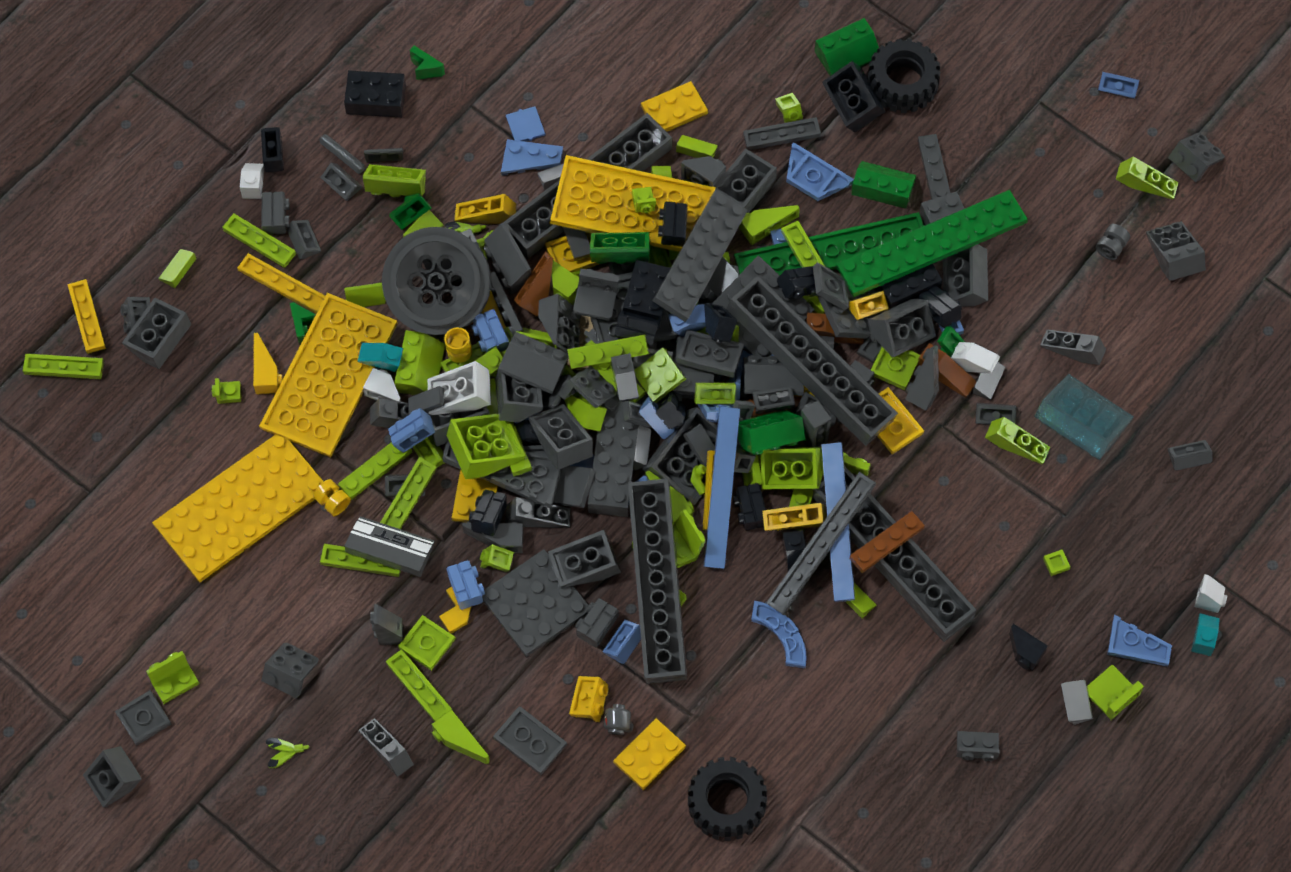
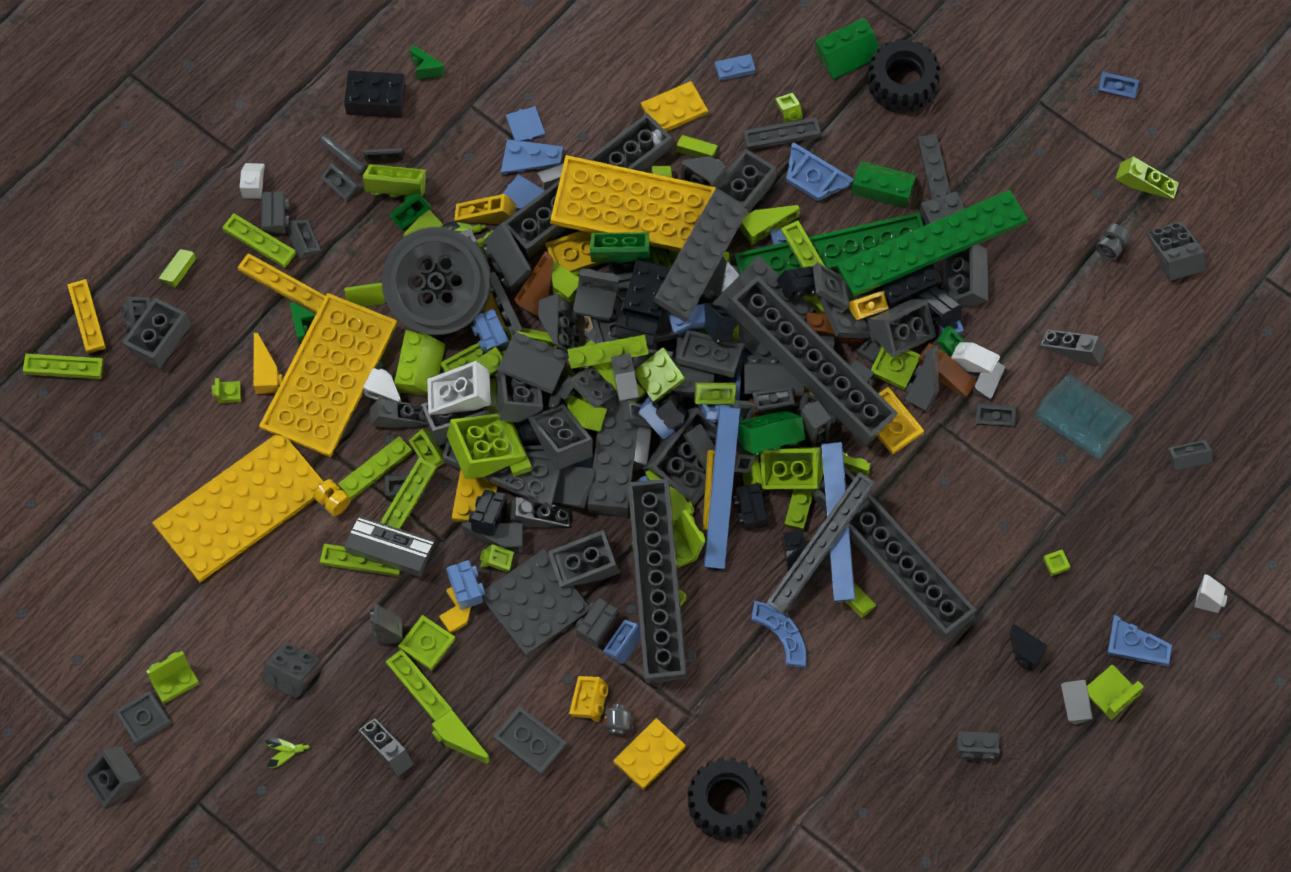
(272, 149): black brick -> none
(380, 355): teal slope -> none
(411, 430): medium blue brick -> none
(427, 400): dark grey tile -> none
(458, 345): yellow wheel -> none
(522, 191): none -> medium blue piece
(578, 243): dark grey tile -> none
(643, 200): lime bracket -> none
(673, 224): black brick -> none
(696, 478): lime arm -> none
(735, 67): none -> medium blue plate
(795, 517): yellow slope -> none
(853, 96): black brick -> none
(886, 542): dark orange plate -> none
(1016, 440): lime slope -> none
(1195, 155): dark grey bracket -> none
(1205, 635): teal slope -> none

